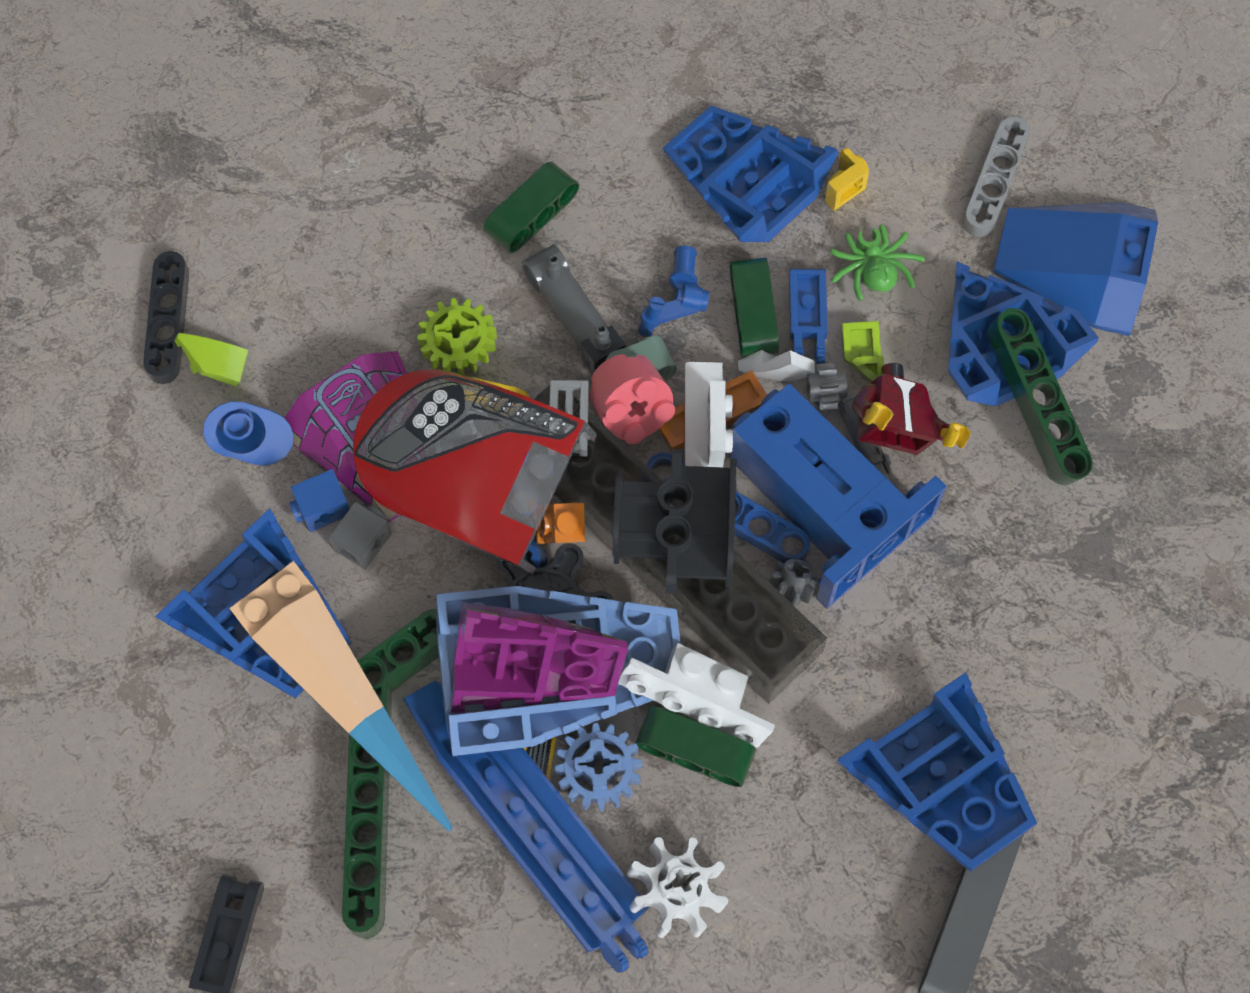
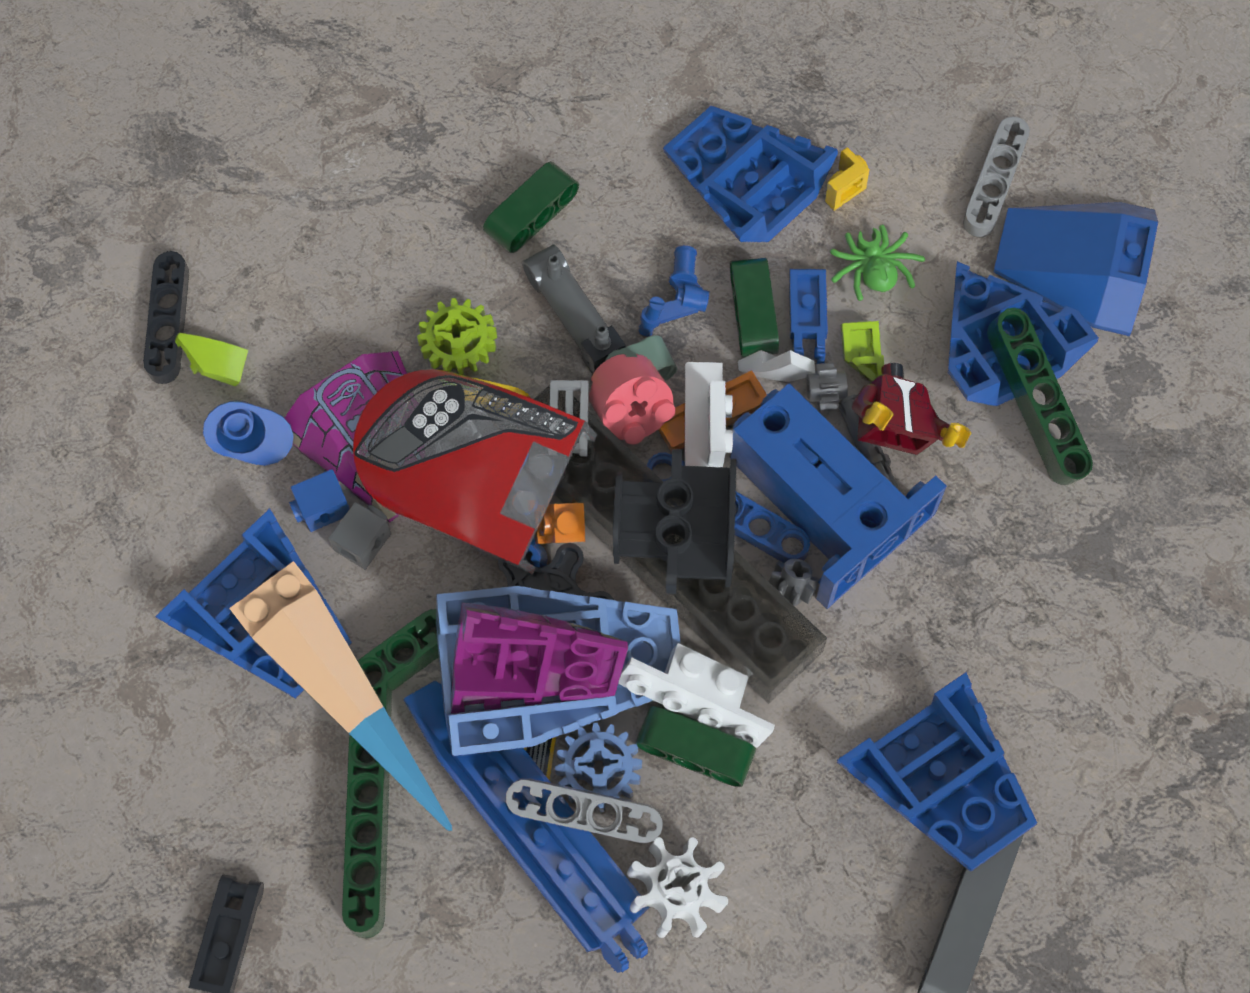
(583, 816): none -> light grey beam

